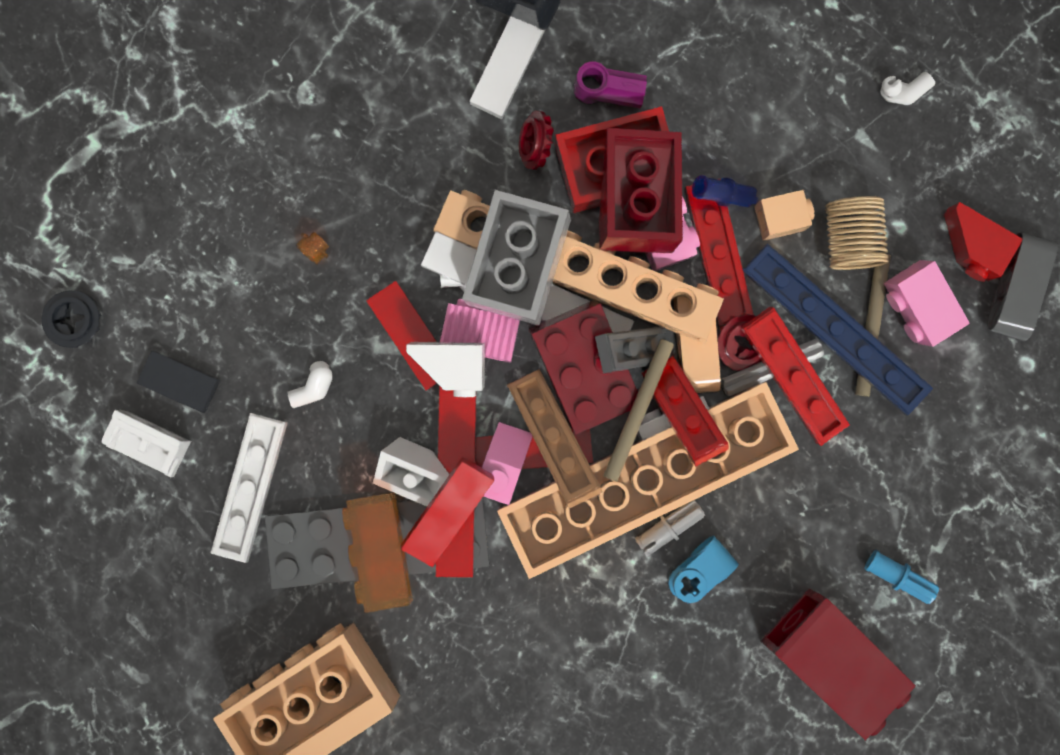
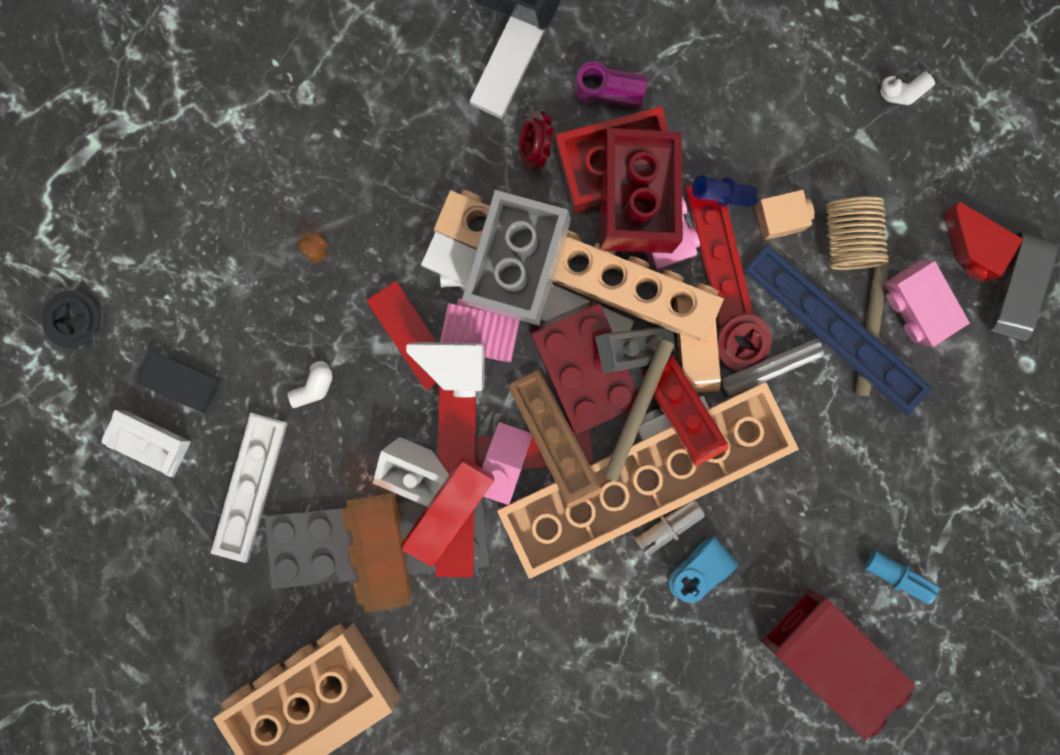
(795, 376): red tile -> none

